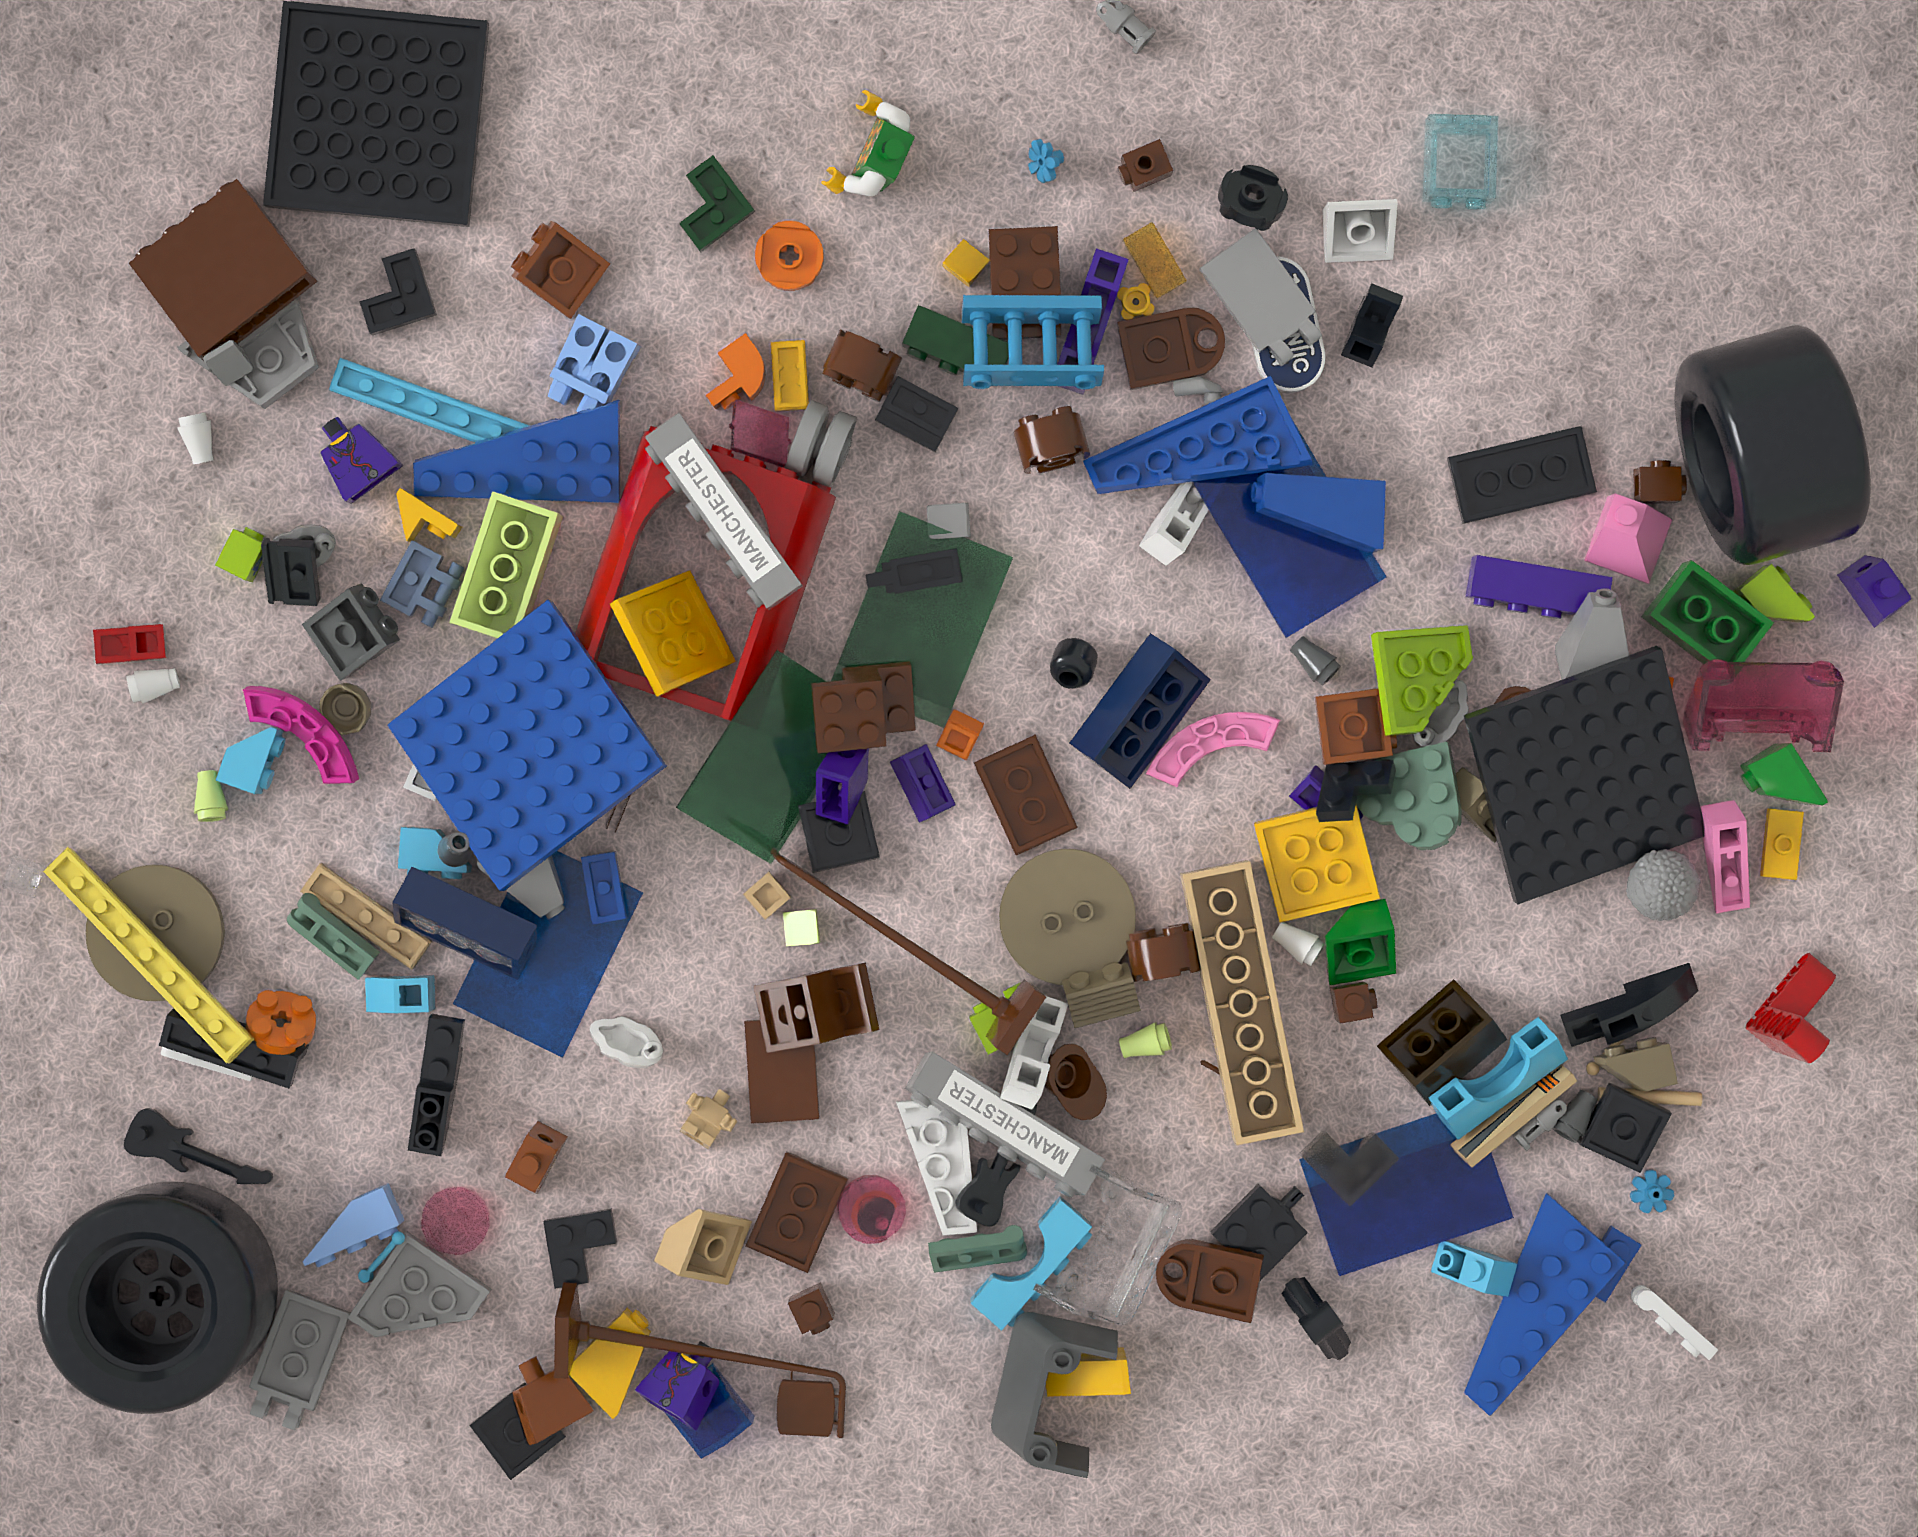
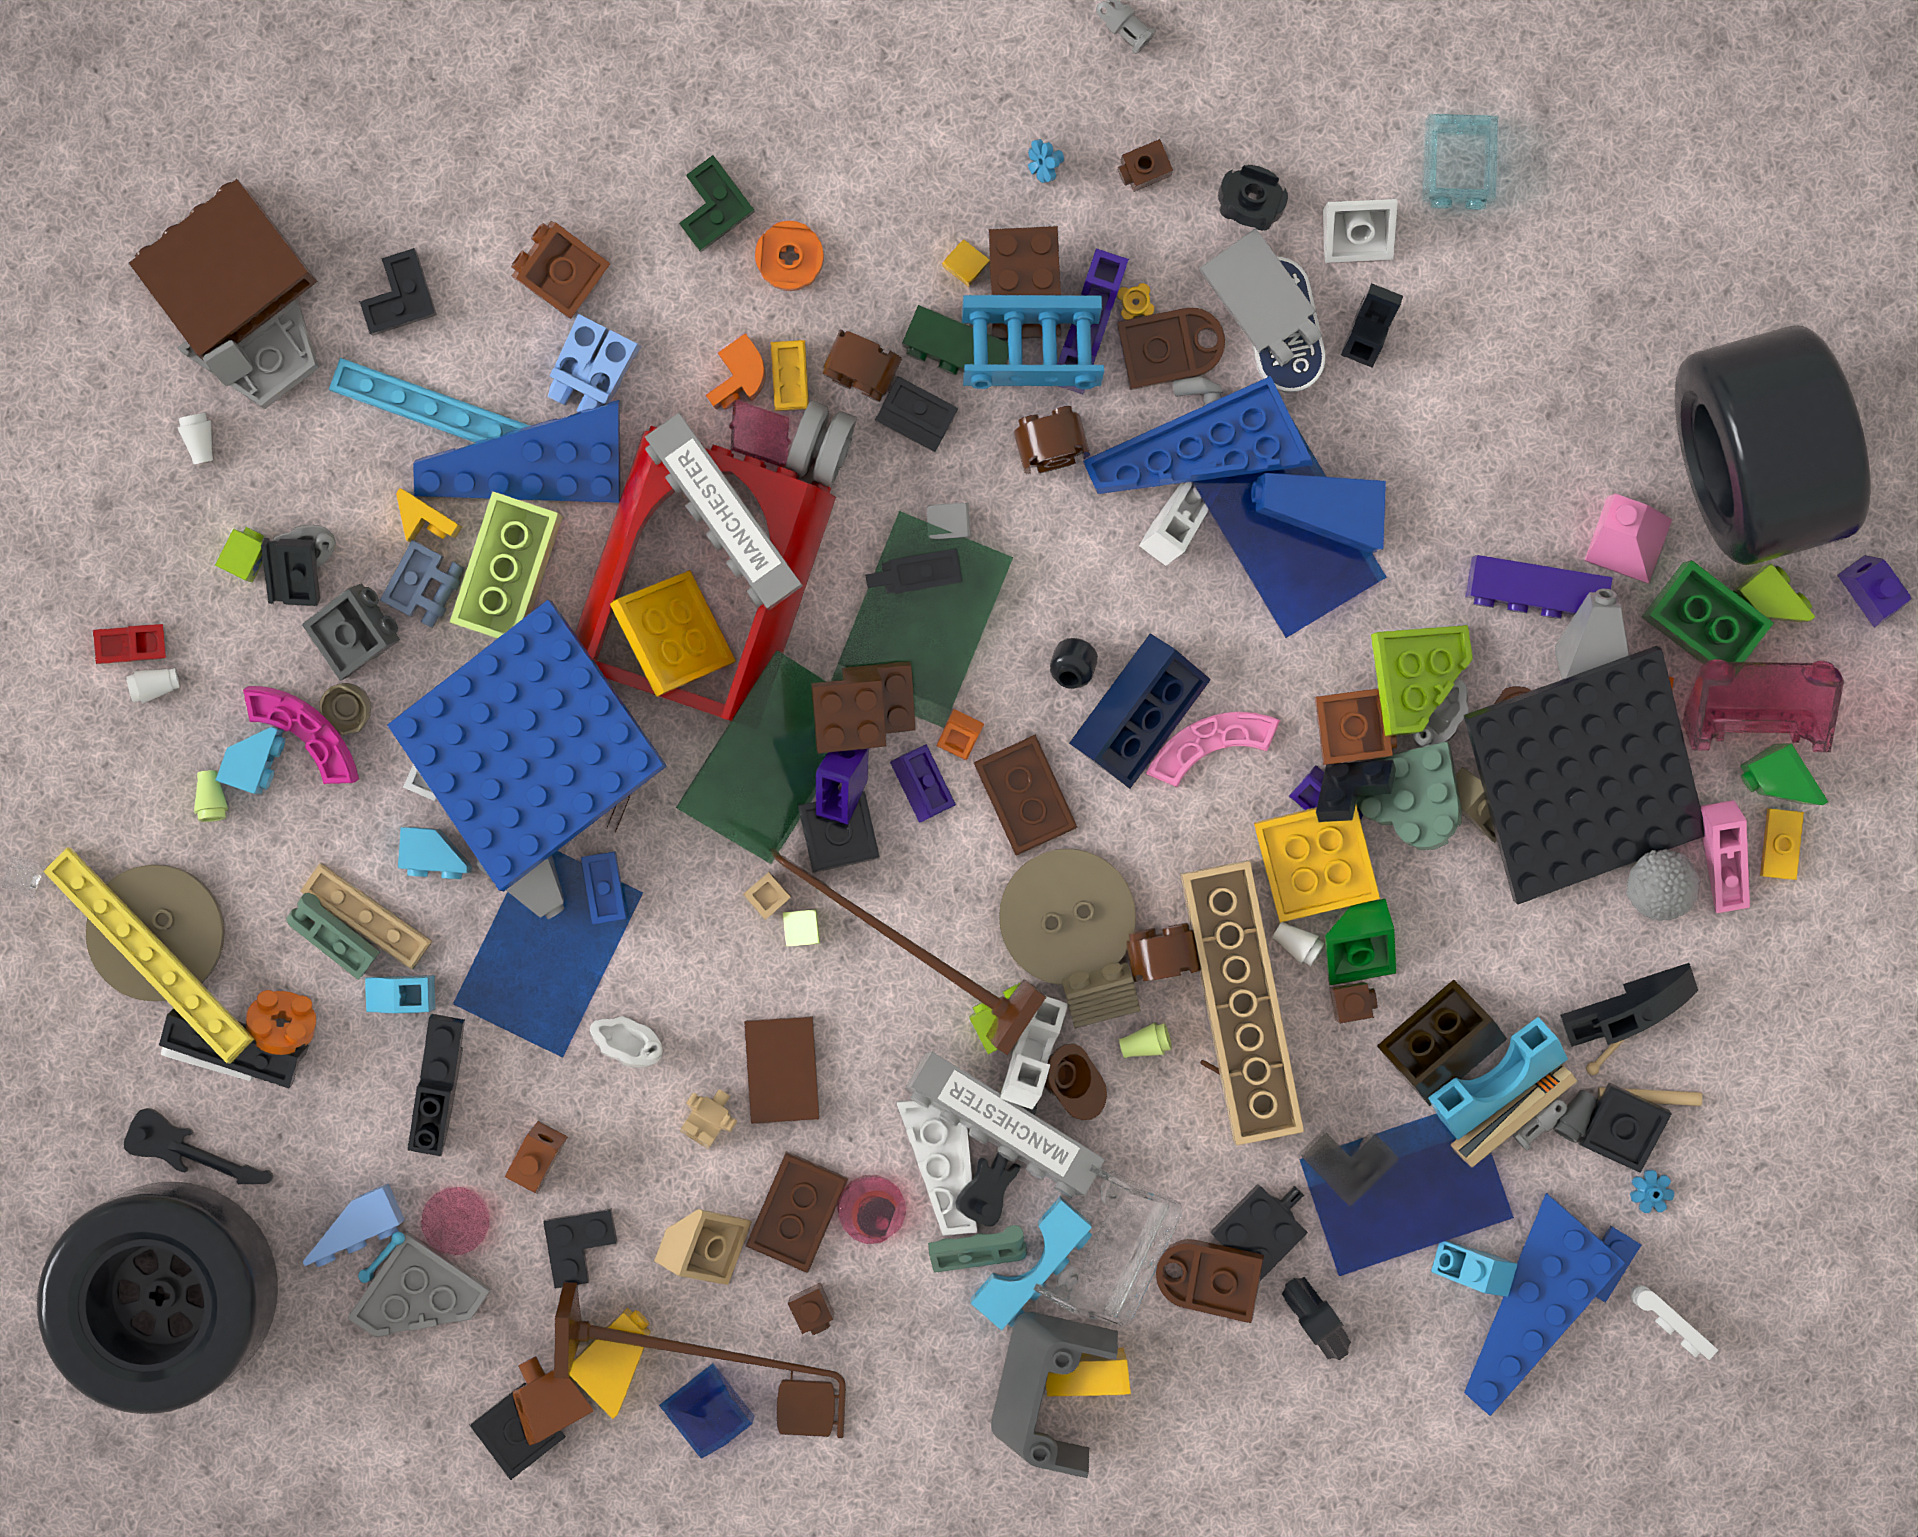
(297, 1356): light grey tile -> none
(356, 459): dark purple torso -> none
(376, 113): black plate -> none
(449, 854): flat silver cone -> none
(464, 923): dark blue brick -> none
(681, 1387): dark purple torso -> none
(816, 1007): reddish brown bracket -> none
(881, 154): torso -> none
(1154, 260): clear yellow plate -> none
(1316, 661): dark grey cone -> none
(1521, 474): black tile -> none
(1640, 1067): dark tan slope -> none
(1659, 483): reddish brown brick -> none
(1781, 1017): red beam -> none

